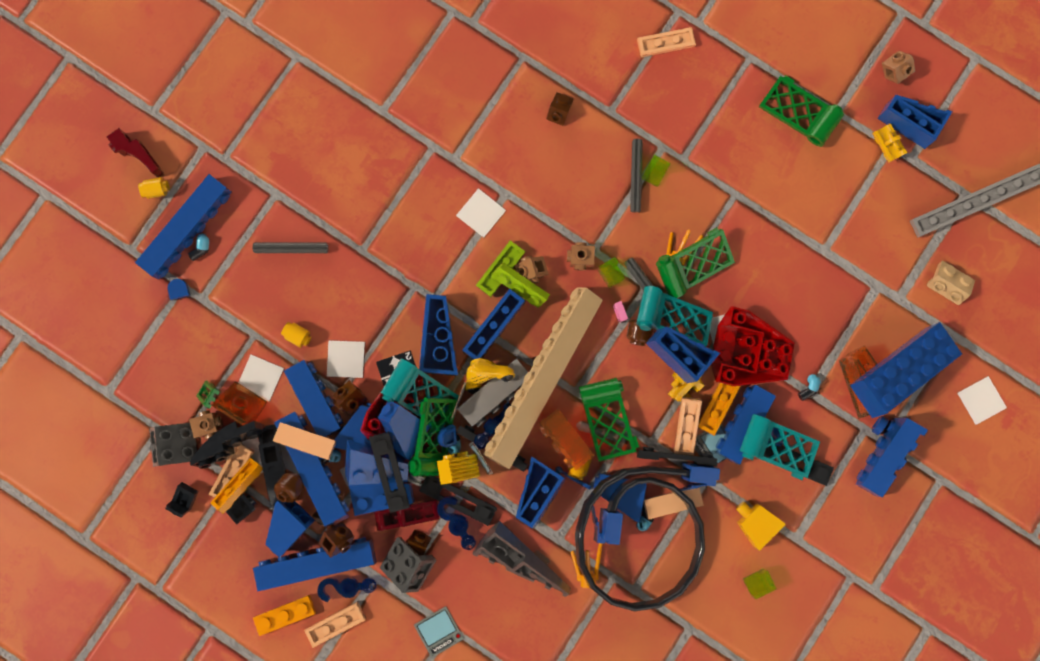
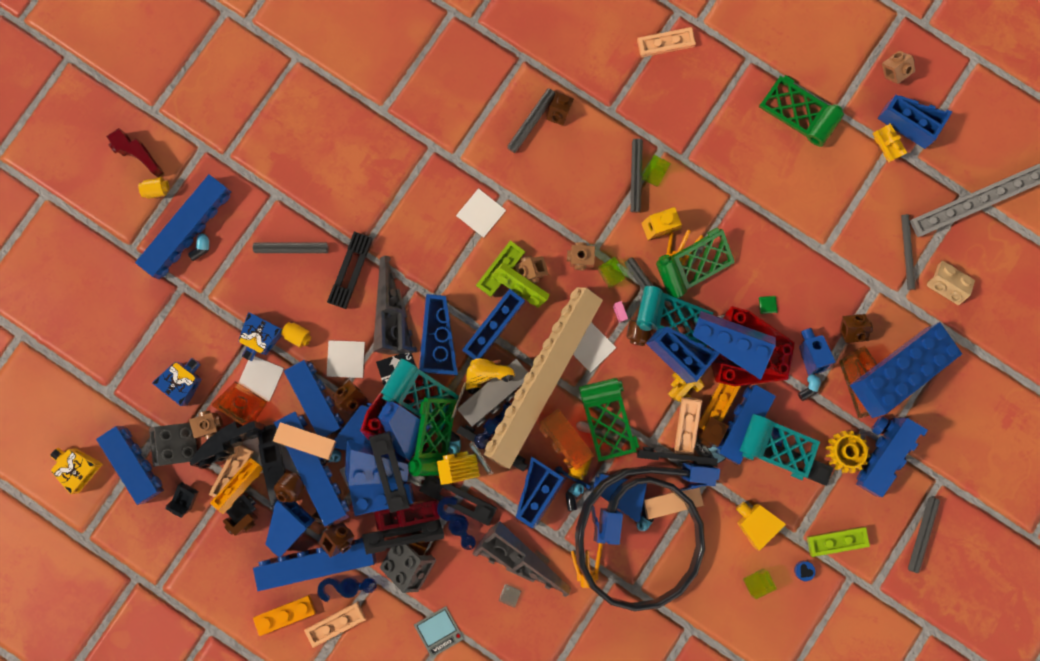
(74, 468): none -> torso
(130, 464): none -> blue brick
(178, 289): blue tile -> none
(179, 381): none -> torso
(213, 390): green tile -> none
(244, 525): none -> reddish brown bracket
(258, 336): none -> torso
(359, 244): none -> black container
(375, 542): none -> black container
(391, 329): none -> flat silver wedge
(447, 436): blue tile -> none
(509, 595): none -> clear light blue piece
(531, 120): none -> dark grey axle
(572, 494): none -> arm
(593, 348): none -> white sticker
(662, 223): none -> yellow torso
(713, 433): none -> reddish brown bracket
(736, 342): none -> blue wedge
(768, 304): none -> green piece
(804, 571): none -> blue tile
(815, 353): none -> blue torso
(838, 541): none -> lime plate
(856, 328): none -> reddish brown brick
(857, 449): none -> yellow gear
(908, 252): none -> dark grey bar
(924, 535): none -> dark grey axle
(982, 400): white sticker -> none

